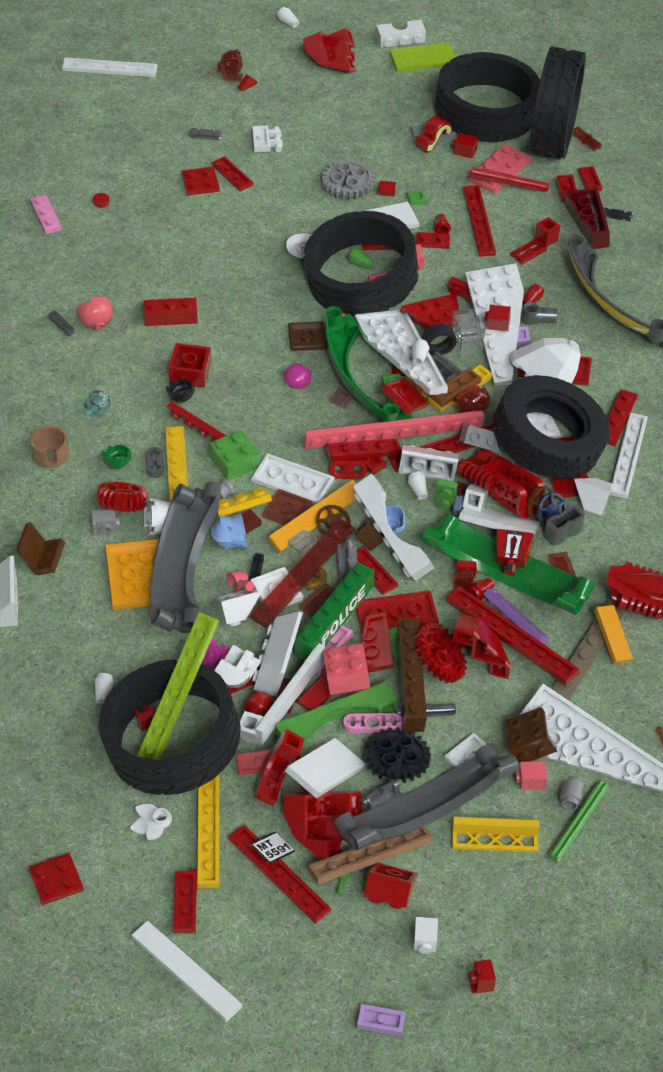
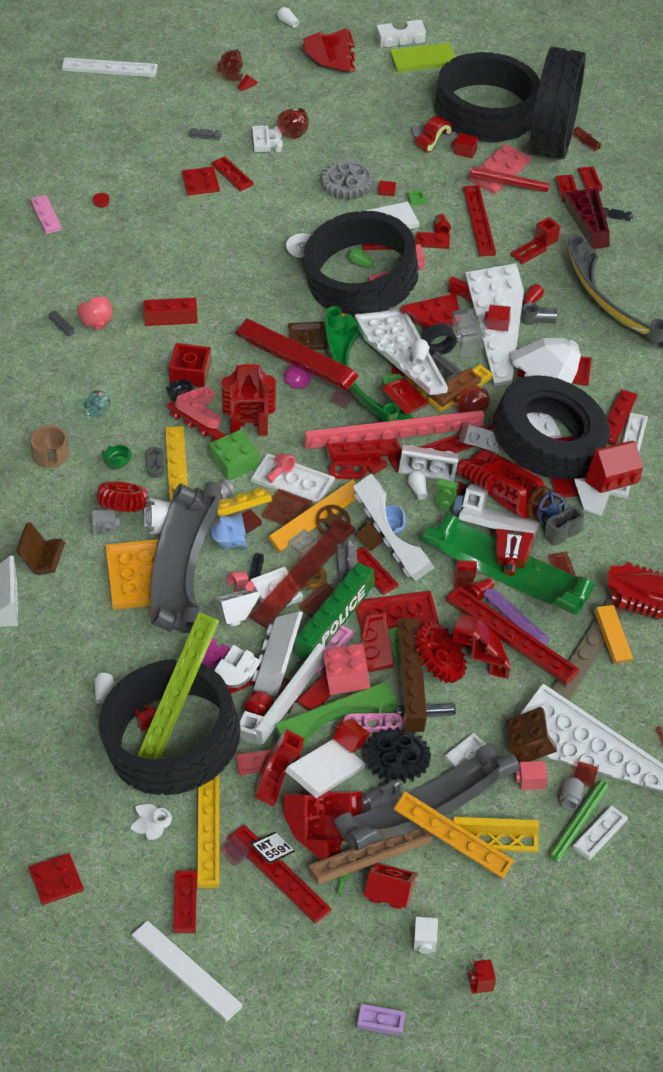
(193, 404): none -> coral beam
(235, 850): none -> clear pink tile
(249, 397): none -> red connector
(284, 463): none -> coral bar
(293, 123): none -> clear red cylinder
(297, 354): none -> red beam
(350, 735): none -> red brick
(453, 835): none -> light orange tile
(523, 336): lavender plate -> none
(586, 773): none -> clear red plate
(600, 832): none -> white tile
(615, 467): none -> red slope

